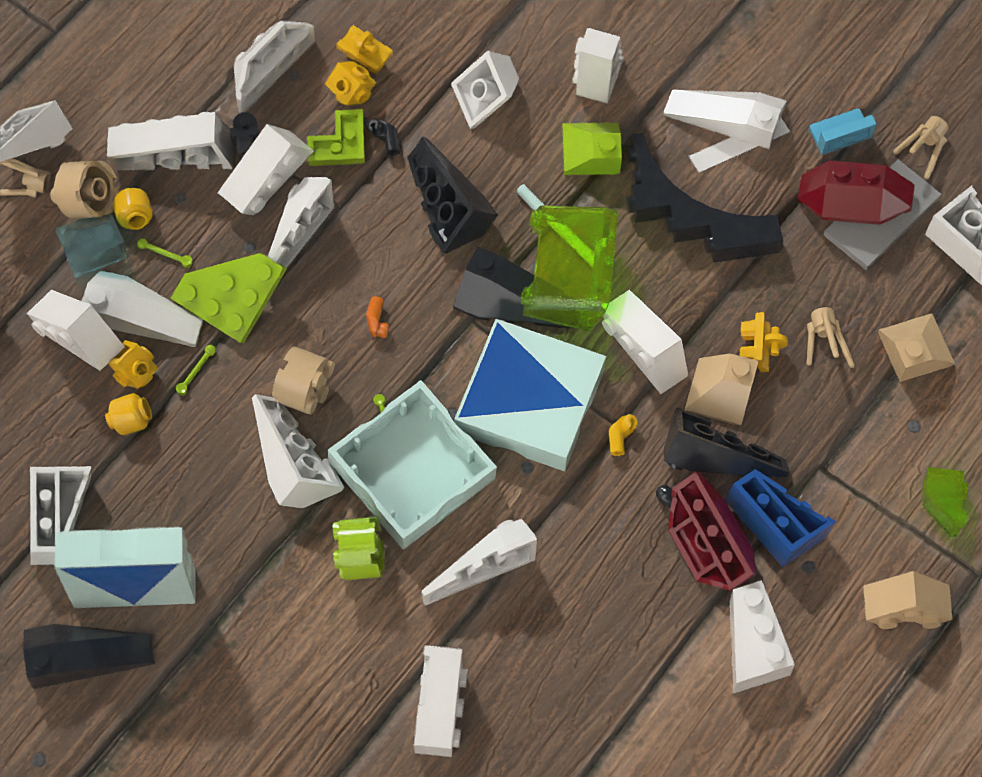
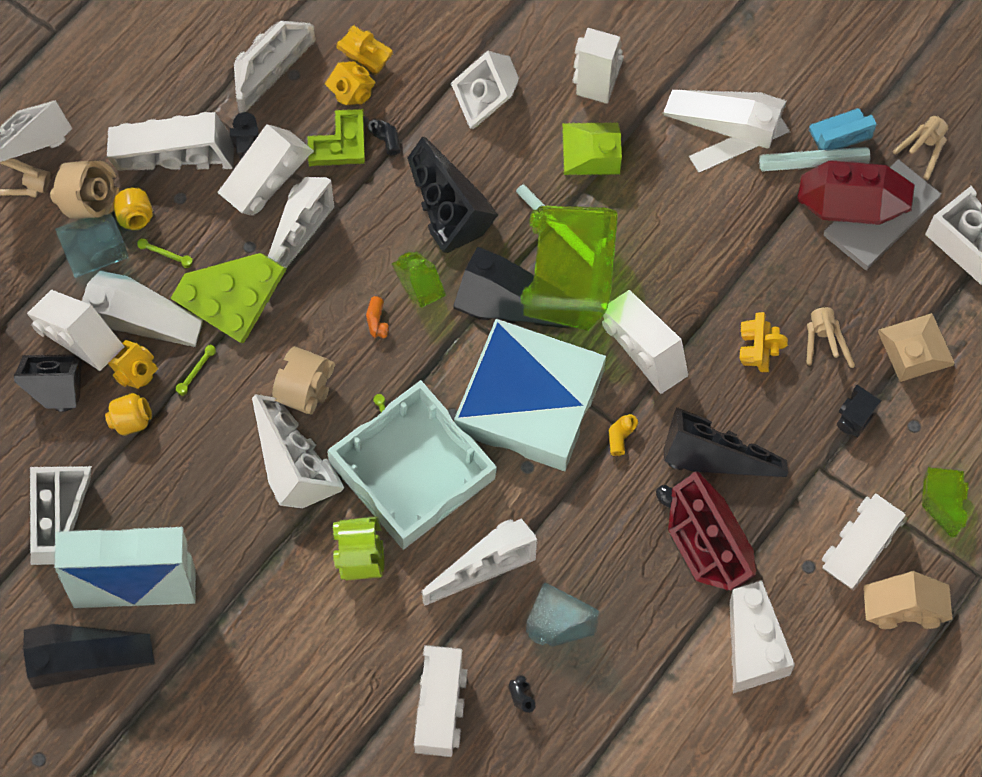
(51, 379): none -> black slope
(419, 278): none -> clear neon green slope
(520, 699): none -> black arm
(560, 618): none -> clear light blue slope
(722, 387): tan slope -> none
(724, 233): black arch -> none
(776, 518): blue wedge -> none
(812, 159): none -> light aqua axle
(858, 411): none -> black brick
(863, 541): none -> white wedge

